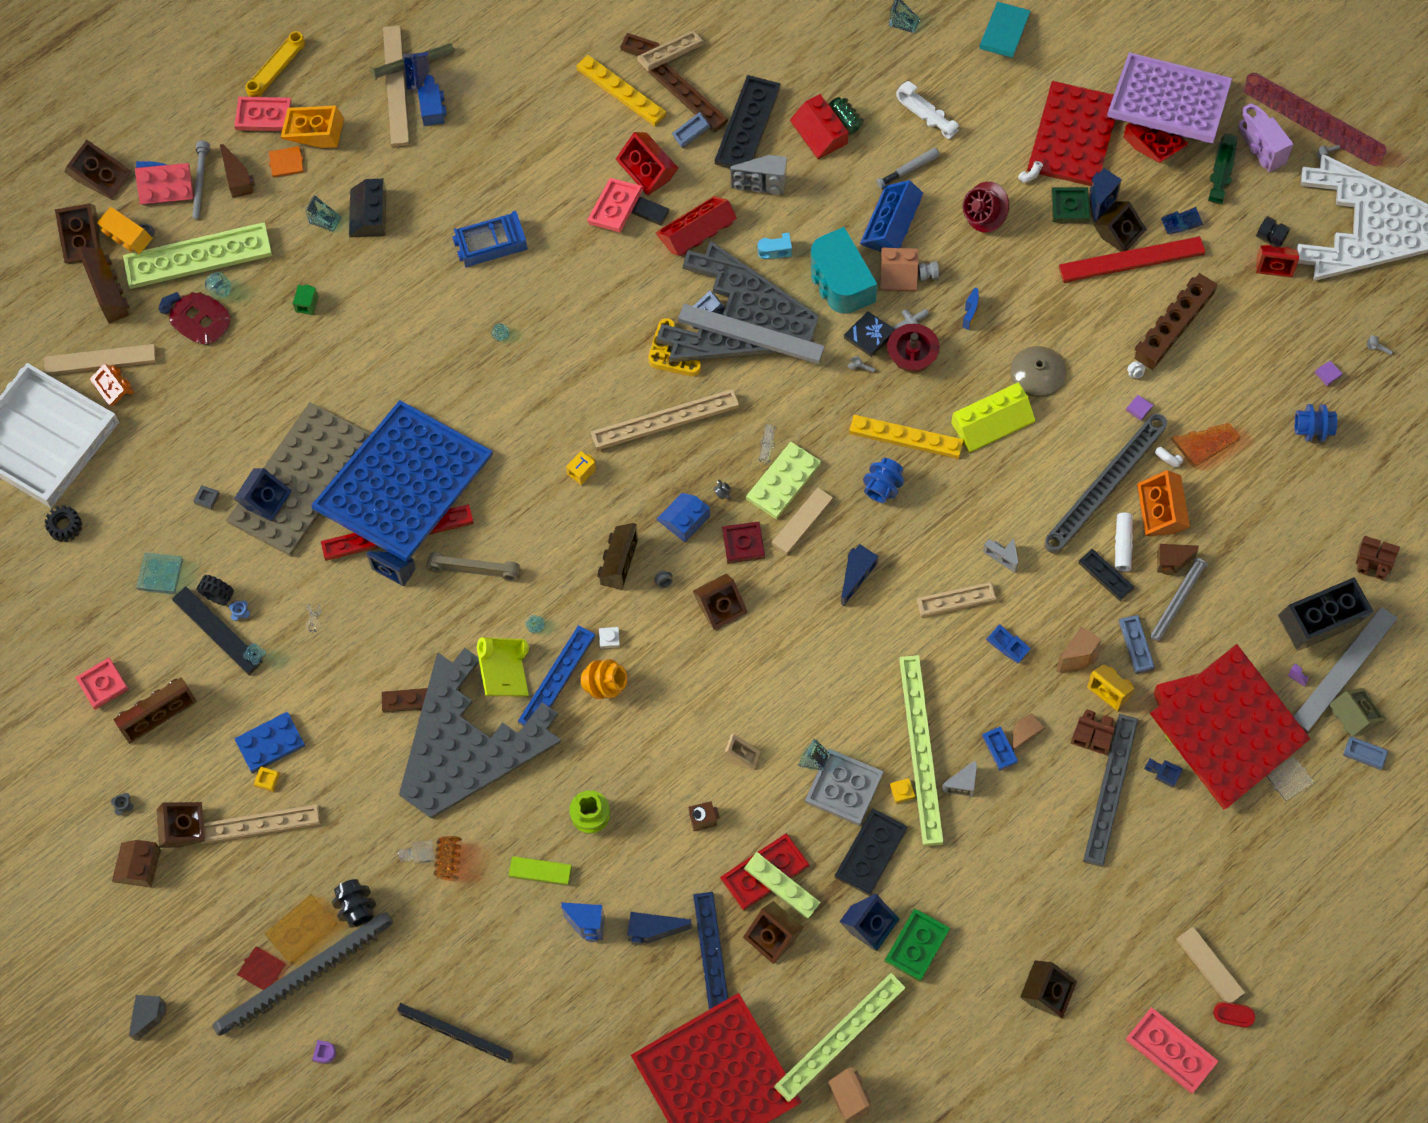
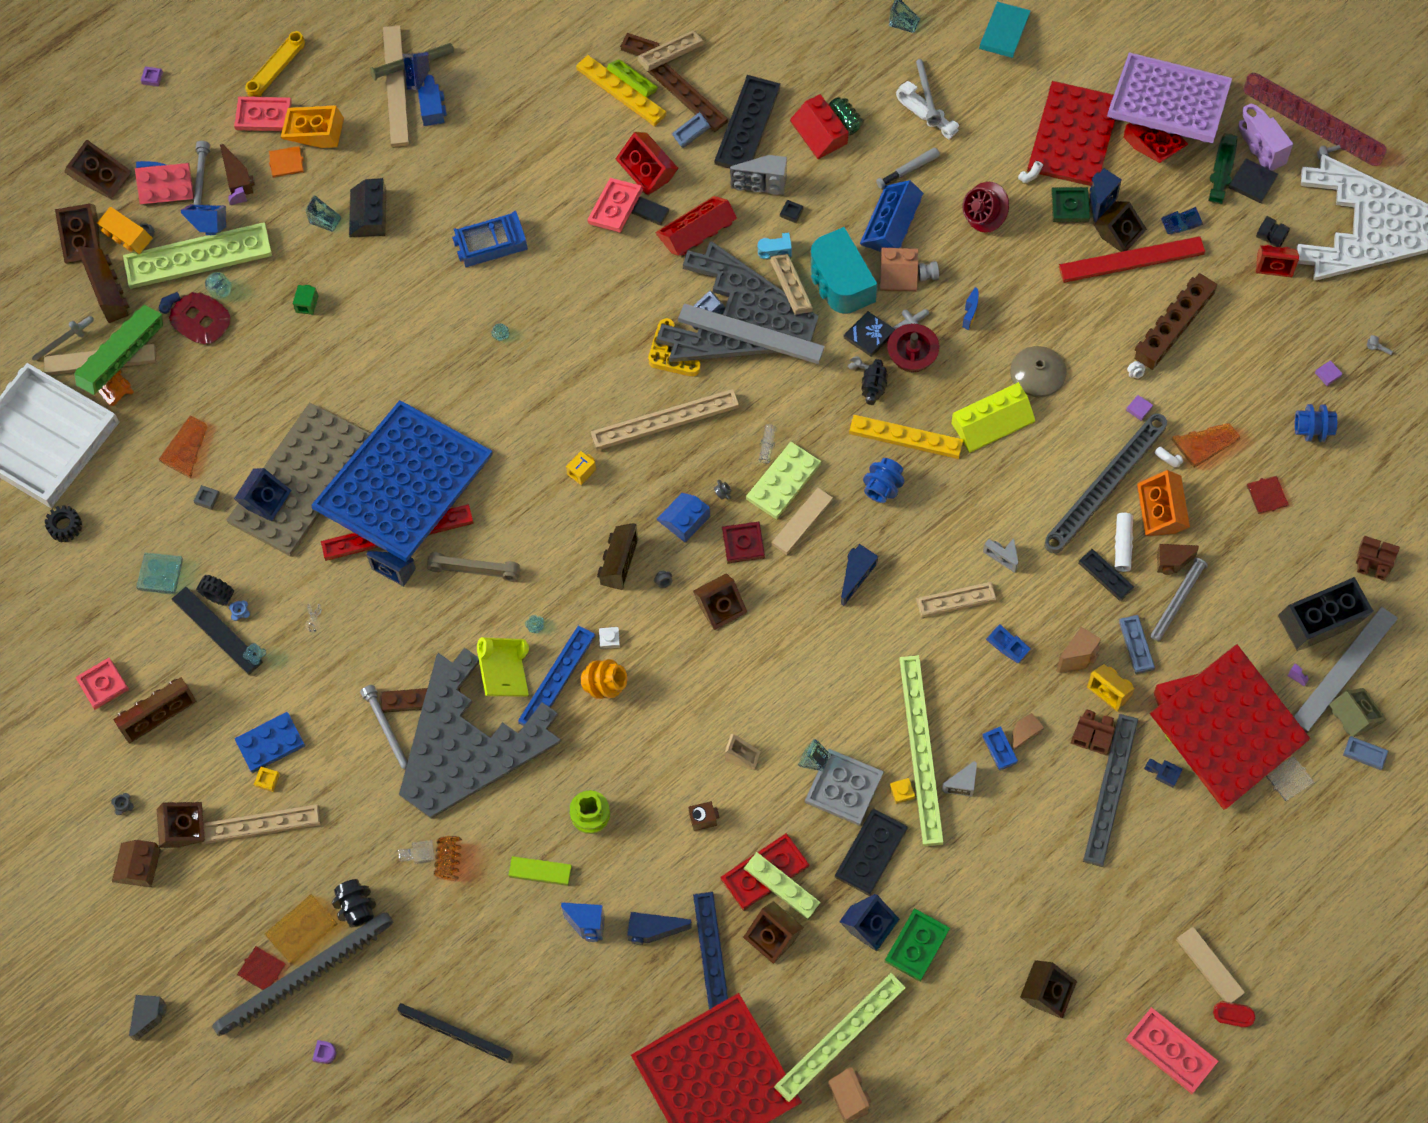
(75, 329): none -> light grey sword
(118, 349): none -> bright green brick
(151, 76): none -> medium lavender tile
(183, 449): none -> clear orange wing
(206, 218): none -> blue slope
(237, 197): none -> medium lavender tile
(369, 694): none -> light grey piece
(632, 78): none -> lime tile
(791, 211): none -> black tile
(791, 284): none -> tan tile
(874, 382): none -> black piece
(933, 116): none -> light grey piece
(1253, 180): none -> black tile
(1267, 494): none -> clear red piece

